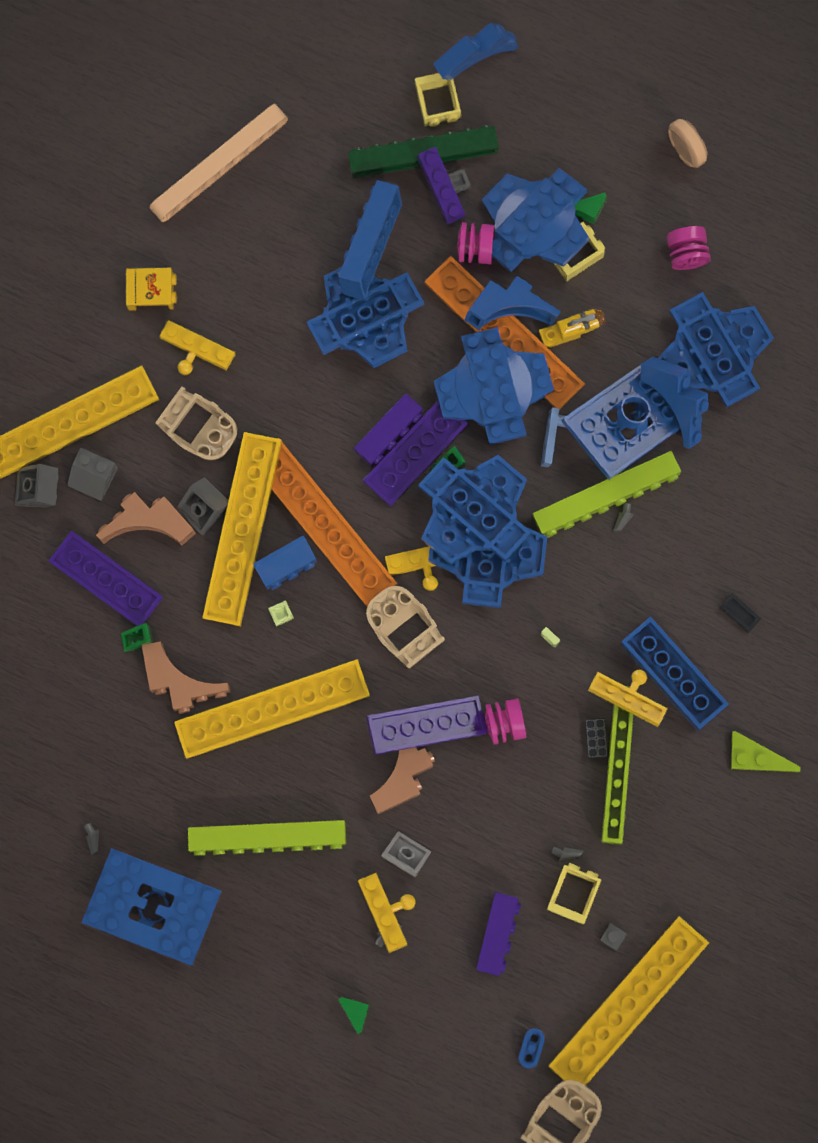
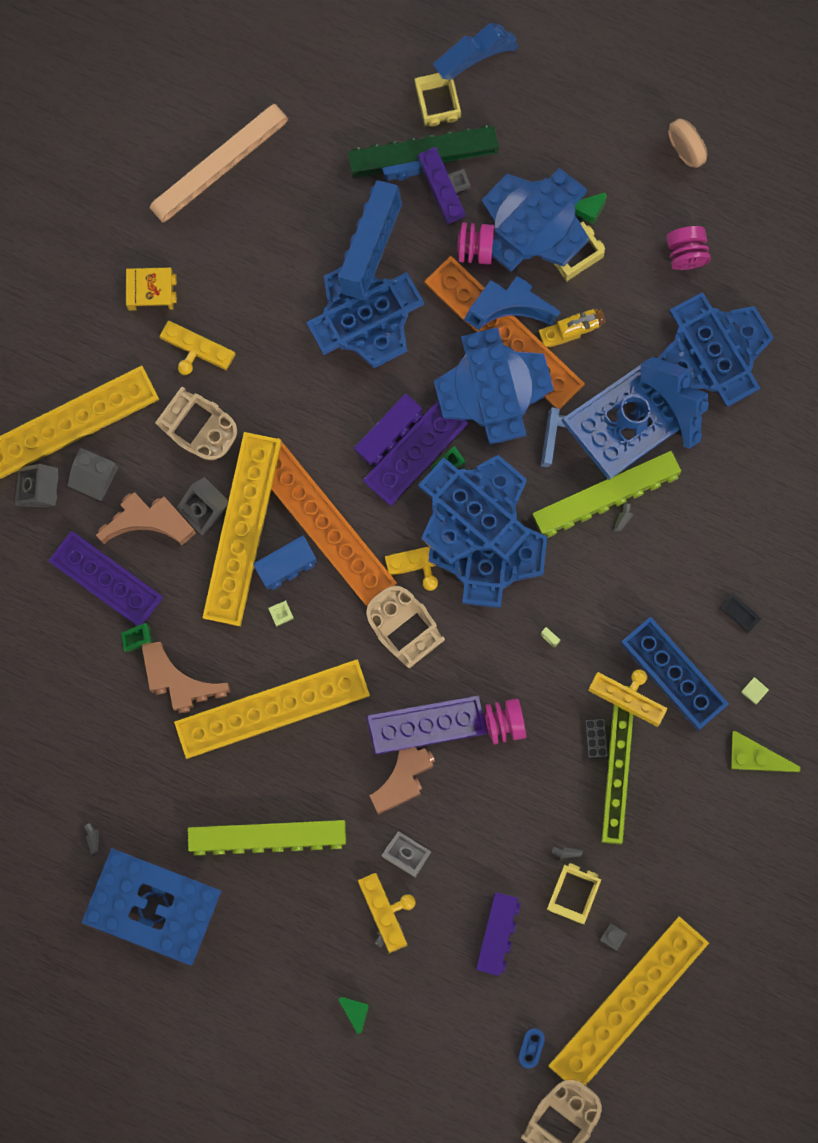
(401, 171): none -> blue plate
(755, 691): none -> yellowish green tile

